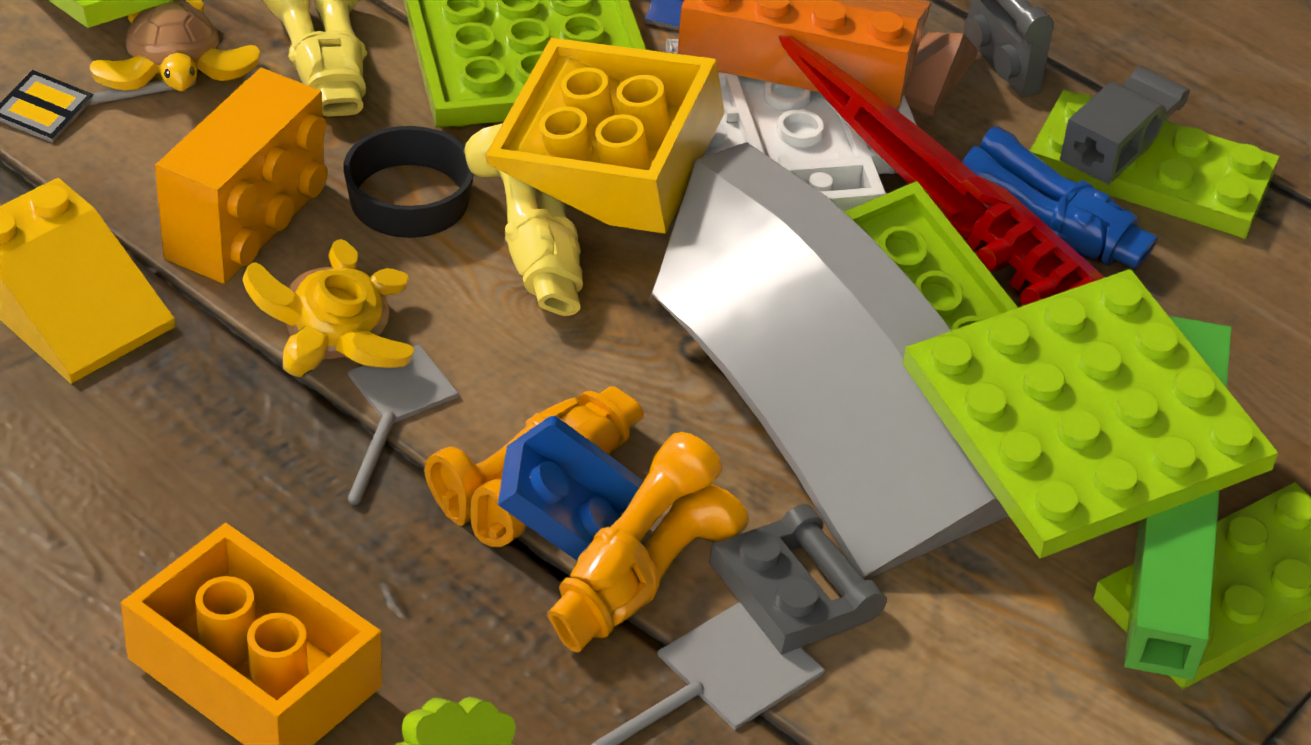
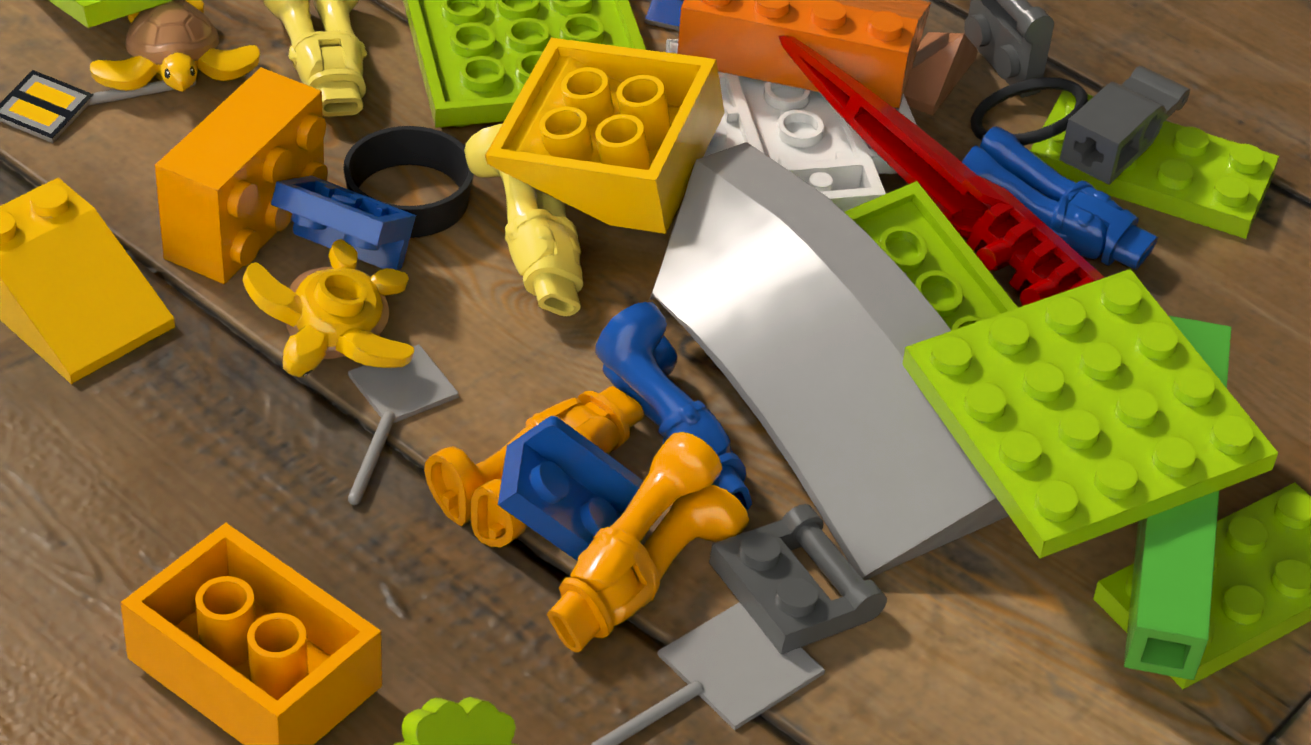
(331, 213): none -> blue bracket
(638, 363): none -> blue piece
(1024, 87): none -> black tyre

